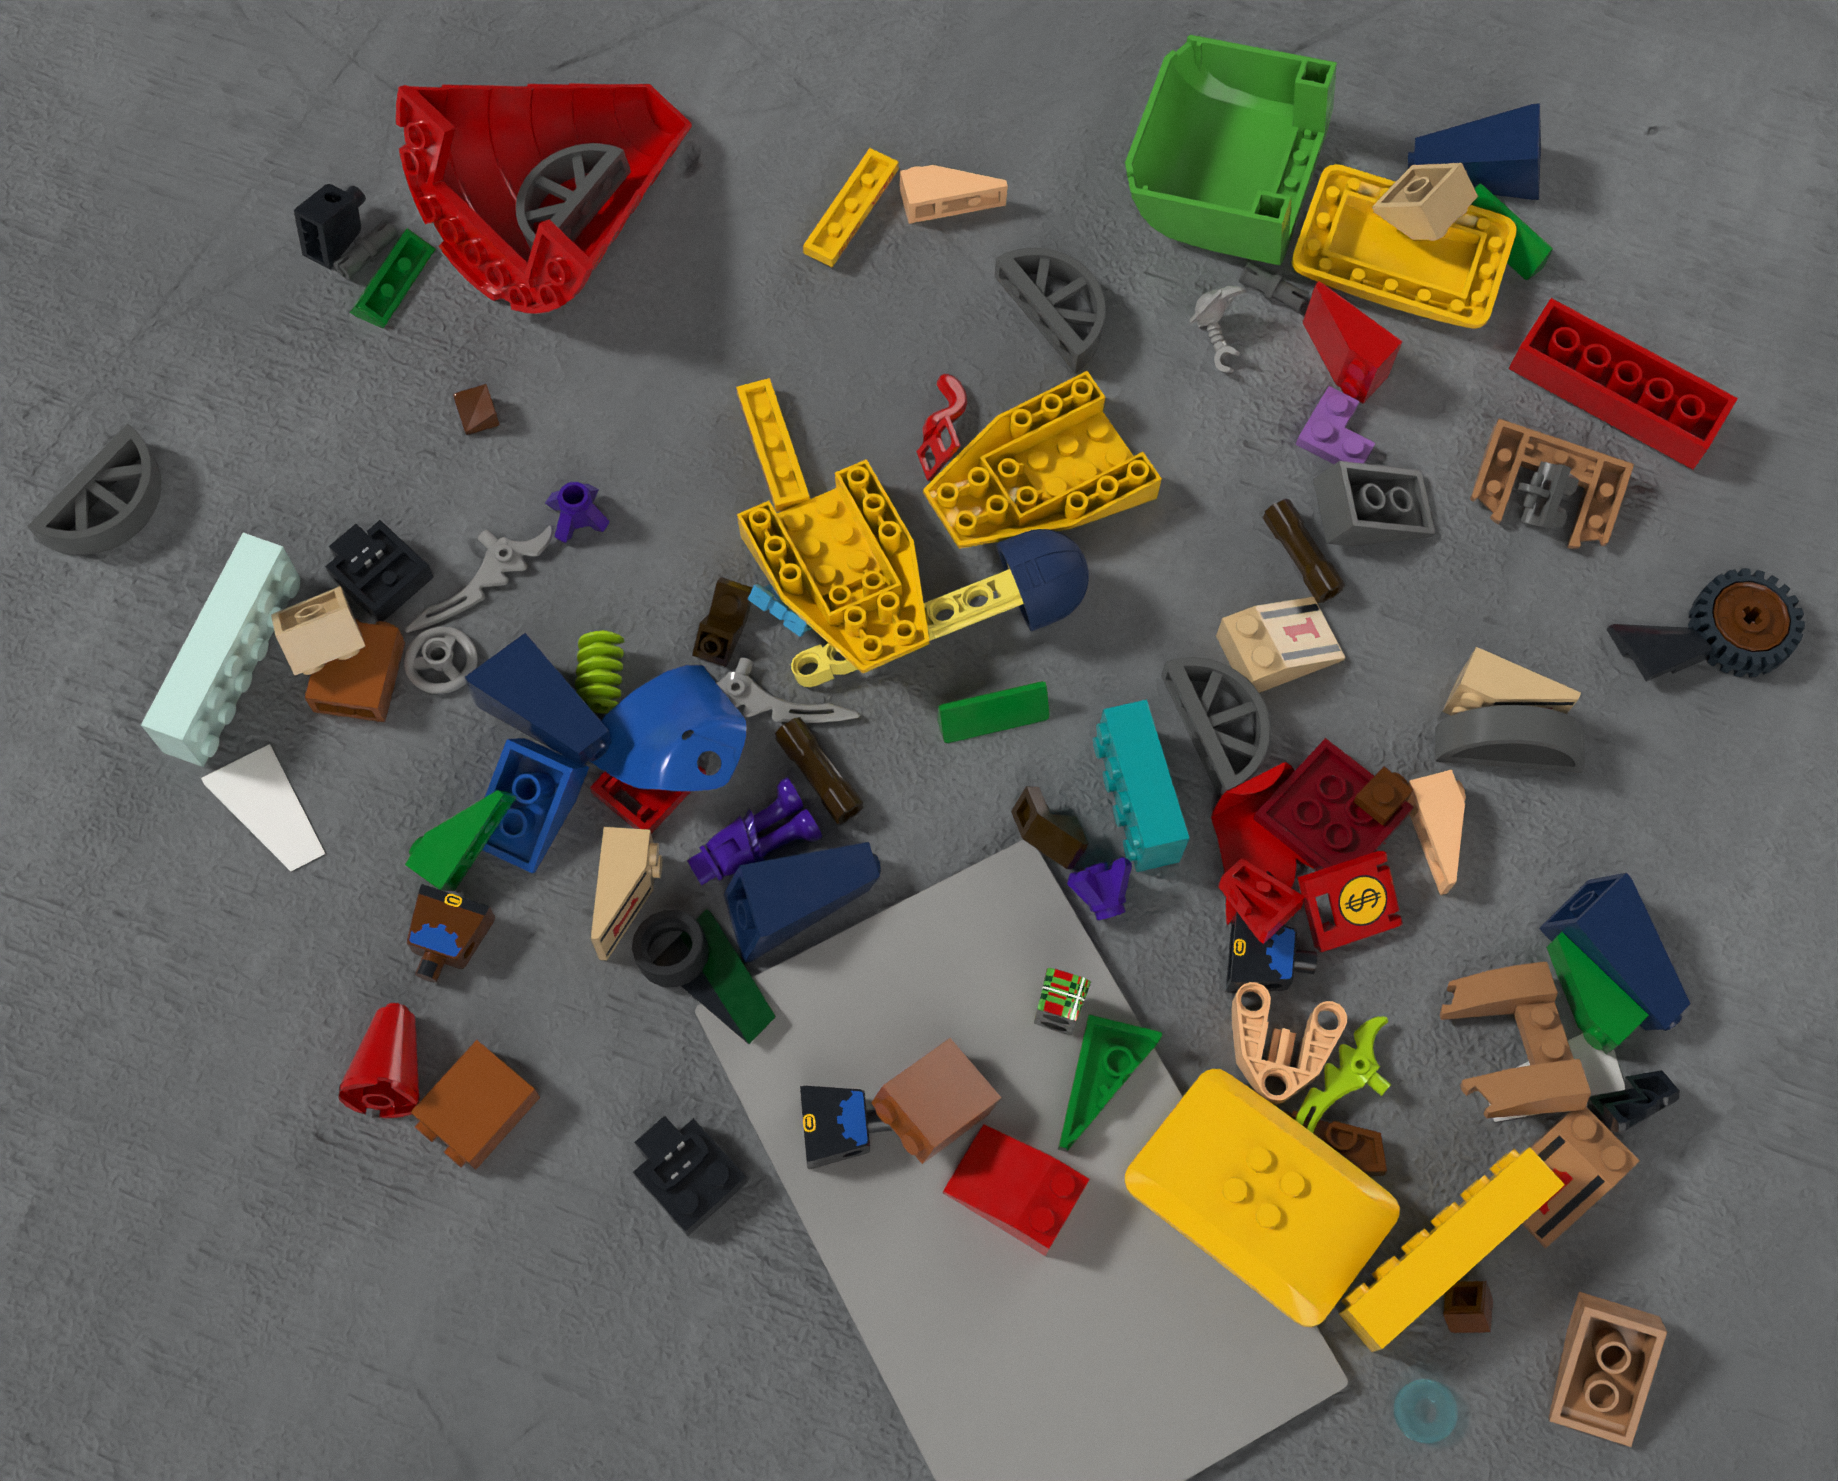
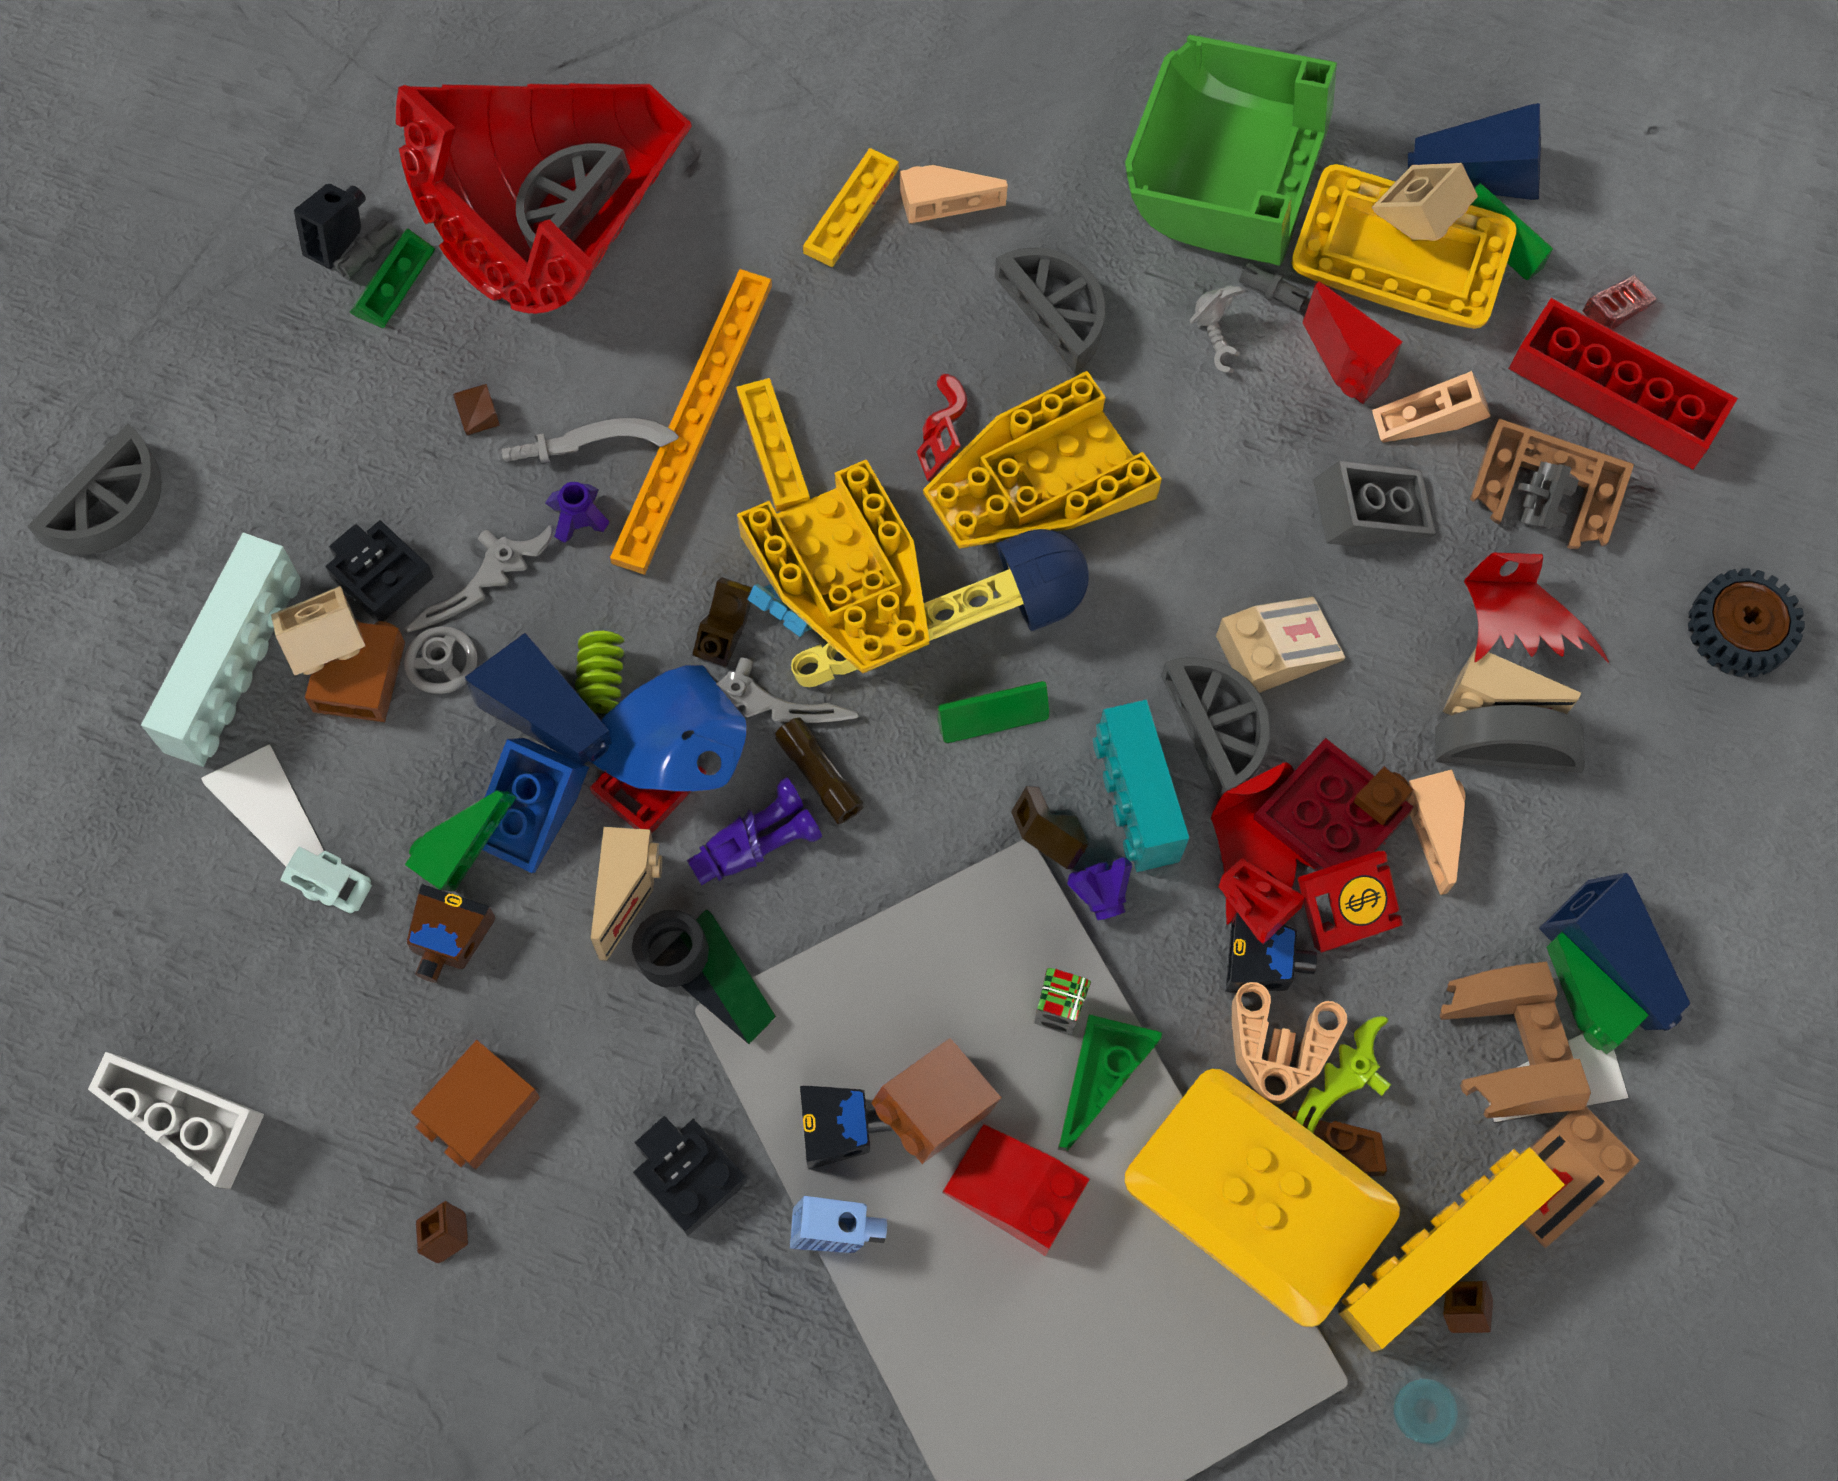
(188, 1121): none -> white wedge
(324, 878): none -> light aqua piece
(385, 1066): red cone -> none
(441, 1232): none -> reddish brown slope
(589, 433): none -> light grey sword
(691, 422): none -> light orange plate
(790, 893): dark blue slope -> none
(817, 1225): none -> light blue torso
(1317, 572): dark brown axle -> none
(1327, 431): medium lavender plate -> none
(1433, 410): none -> light nougat slope
(1520, 607): none -> red piece
(1599, 312): none -> clear red slope
(1606, 1368): medium nougat slope -> none
(1641, 1098): black slope -> none
(1659, 648): black slope -> none

